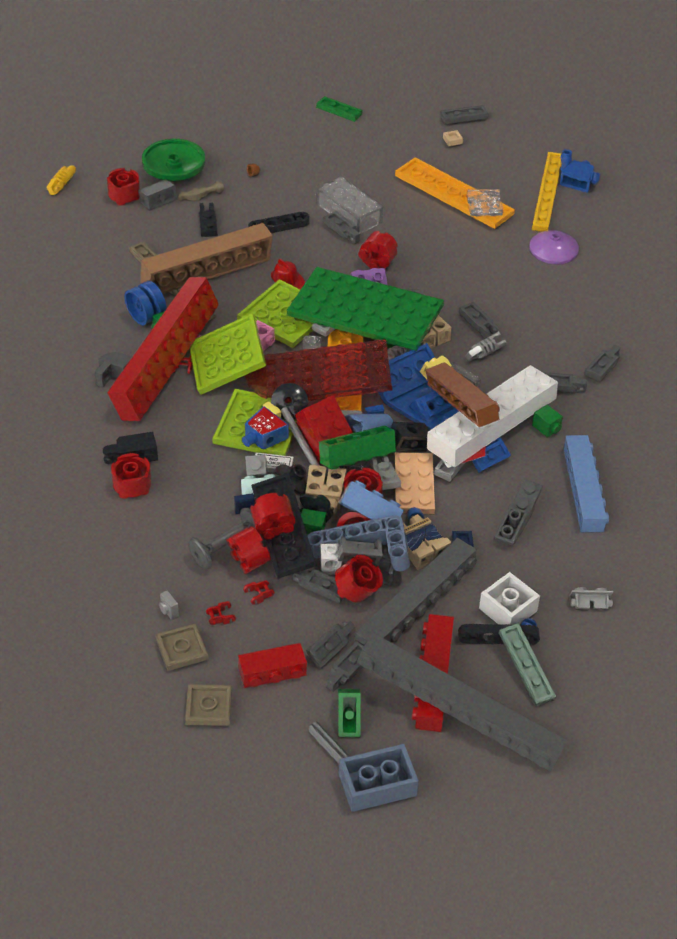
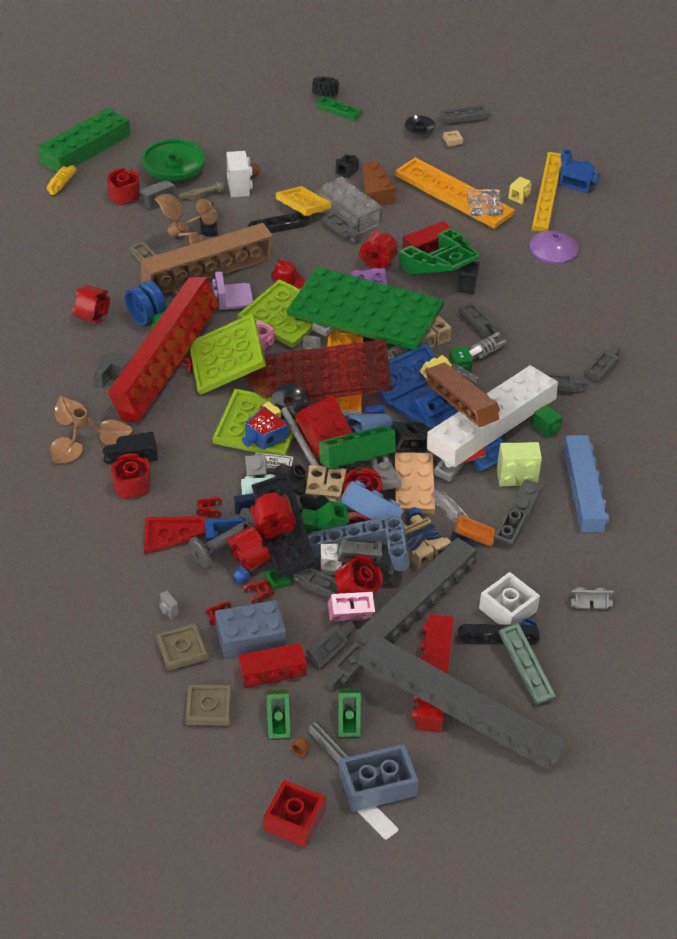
(69, 411): none -> medium nougat plant
(84, 140): none -> green brick
(91, 304): none -> red brick
(171, 208): none -> medium nougat plant
(171, 531): none -> red wing
(208, 503): none -> red piece
(218, 526): none -> blue bracket
(231, 295): none -> lavender bracket
(238, 173): none -> white brick
(241, 575): none -> blue hinge
(250, 628): none -> sand blue brick
(275, 583): none -> green tile
(278, 714): none -> green slope
(294, 813): none -> red brick
(300, 746): none -> dark orange hinge
(303, 200): none -> yellow plate
(325, 86): none -> black tyre
(332, 515): none -> green brick
(349, 162): none -> black brick
(351, 607): none -> bright pink brick
(378, 184): none -> dark orange wedge
(379, 821): none -> white sticker
(419, 124): none -> black dish
(426, 238): none -> red brick
(445, 502): none -> clear plate
(451, 255): none -> green wedge
(461, 357): none -> green brick
(468, 277): none -> black brick
(475, 530): none -> orange tile
(518, 463): none -> yellowish green brick
(519, 190): none -> light yellow brick

